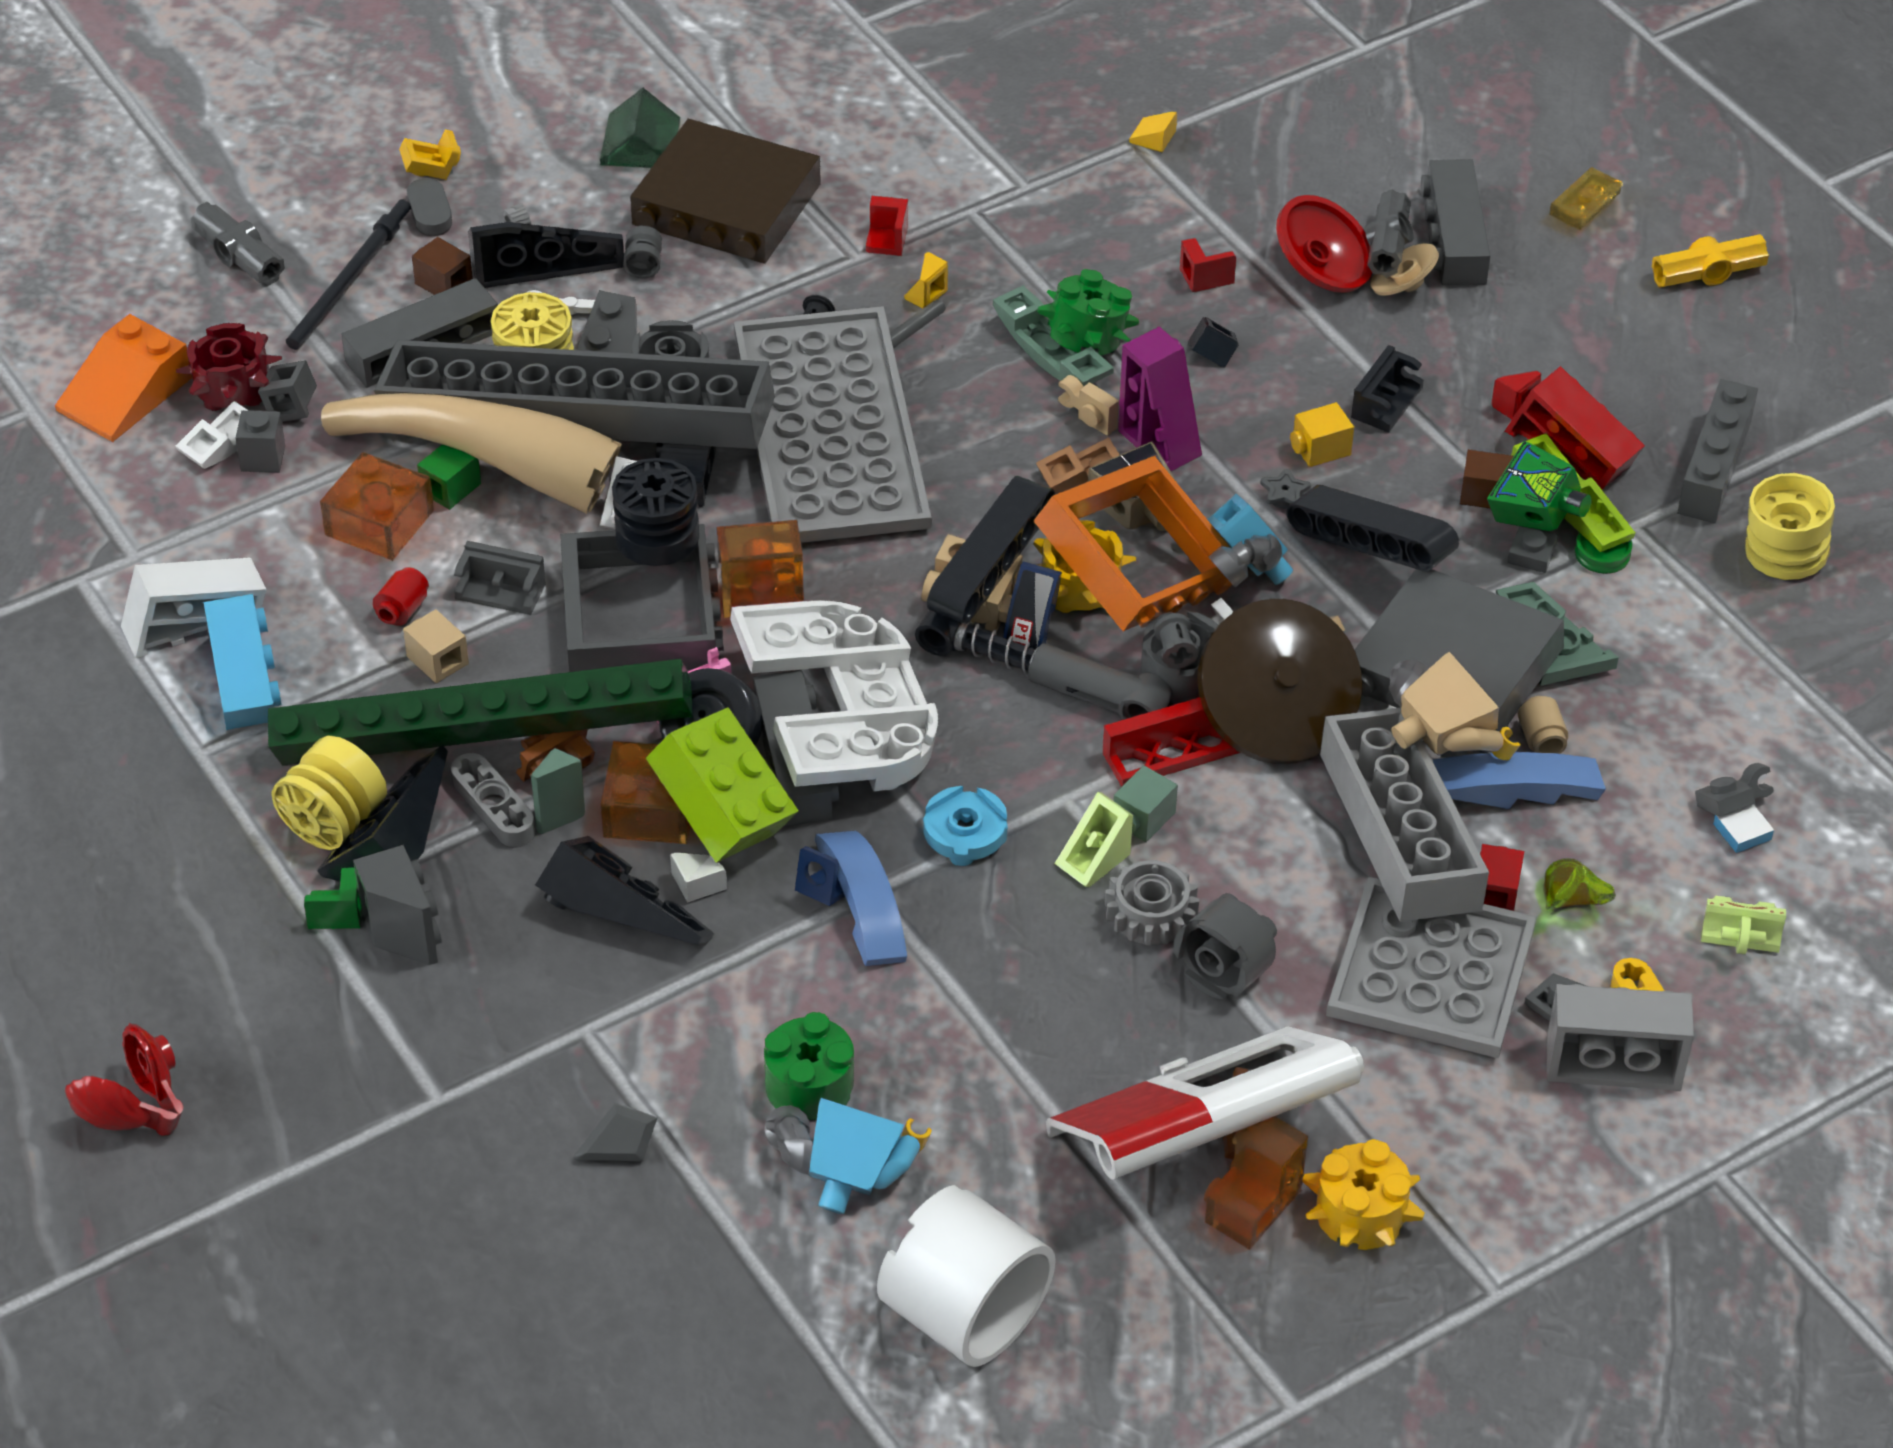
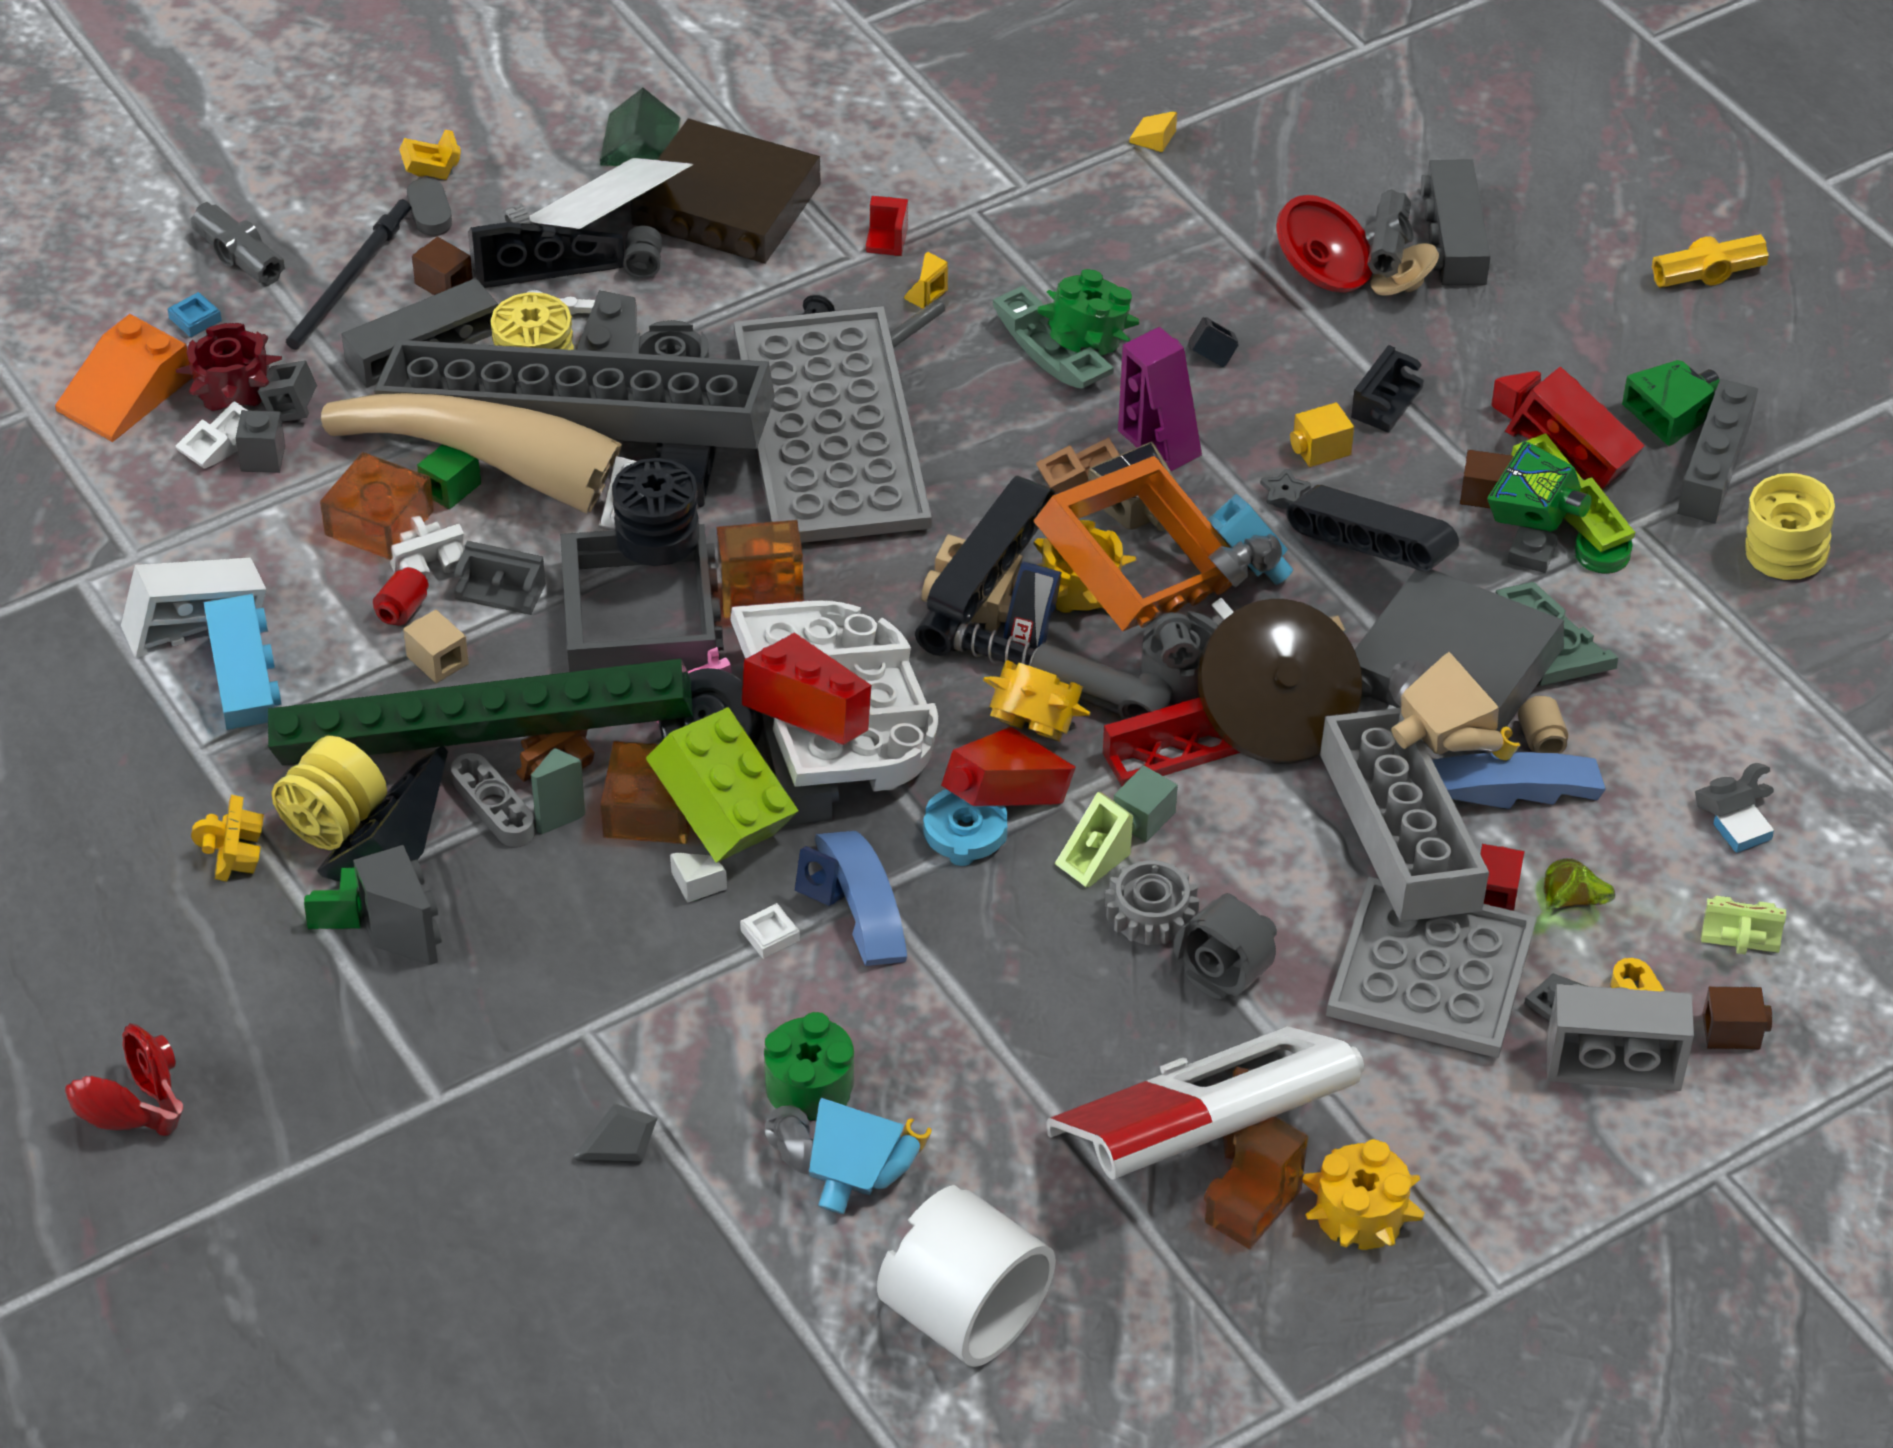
(194, 314): none -> dark azure tile
(225, 836): none -> yellow hips
(427, 544): none -> white hips
(598, 883): black wedge -> none
(607, 192): none -> white sticker
(770, 930): none -> white tile
(807, 690): none -> red wedge
(1007, 771): none -> red slope
(1035, 698): none -> yellow brick
(1094, 405): tan plate -> none
(1204, 271): red panel -> none
(1585, 198): clear yellow plate -> none
(1670, 398): none -> green torso
(1736, 1017): none -> reddish brown brick

